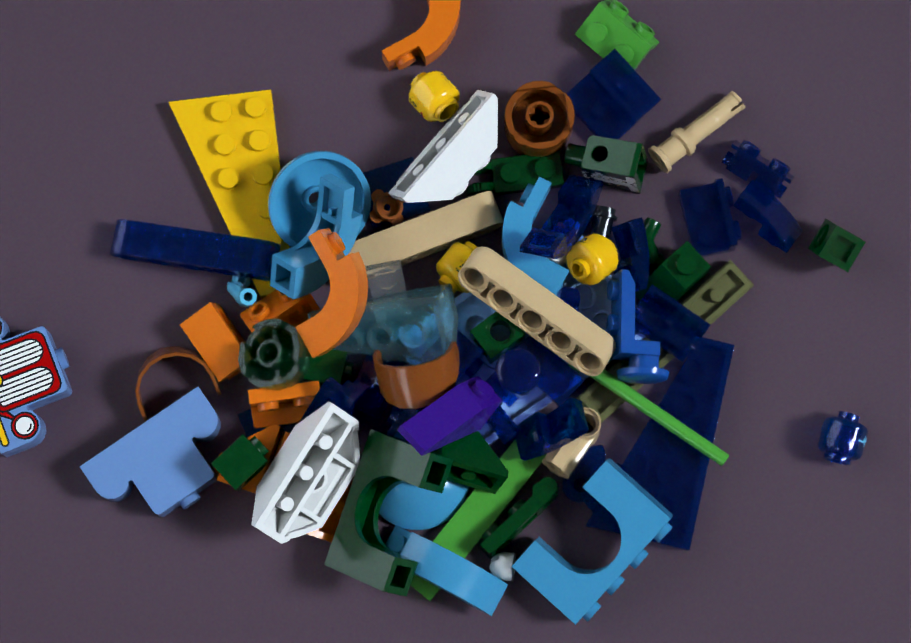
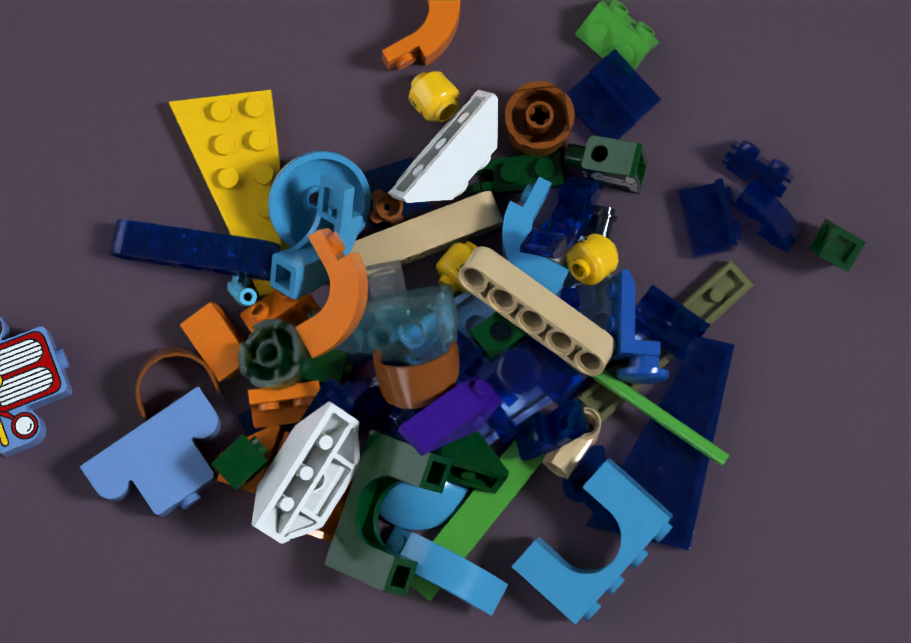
(501, 566): white hinge -> none
(521, 516): dark green hinge -> none
(633, 250): clear blue slope -> none
(652, 228): dark green arm -> none
(678, 272): dark green slope -> none
(684, 140): tan pin -> none
(842, 438): clear blue head -> none

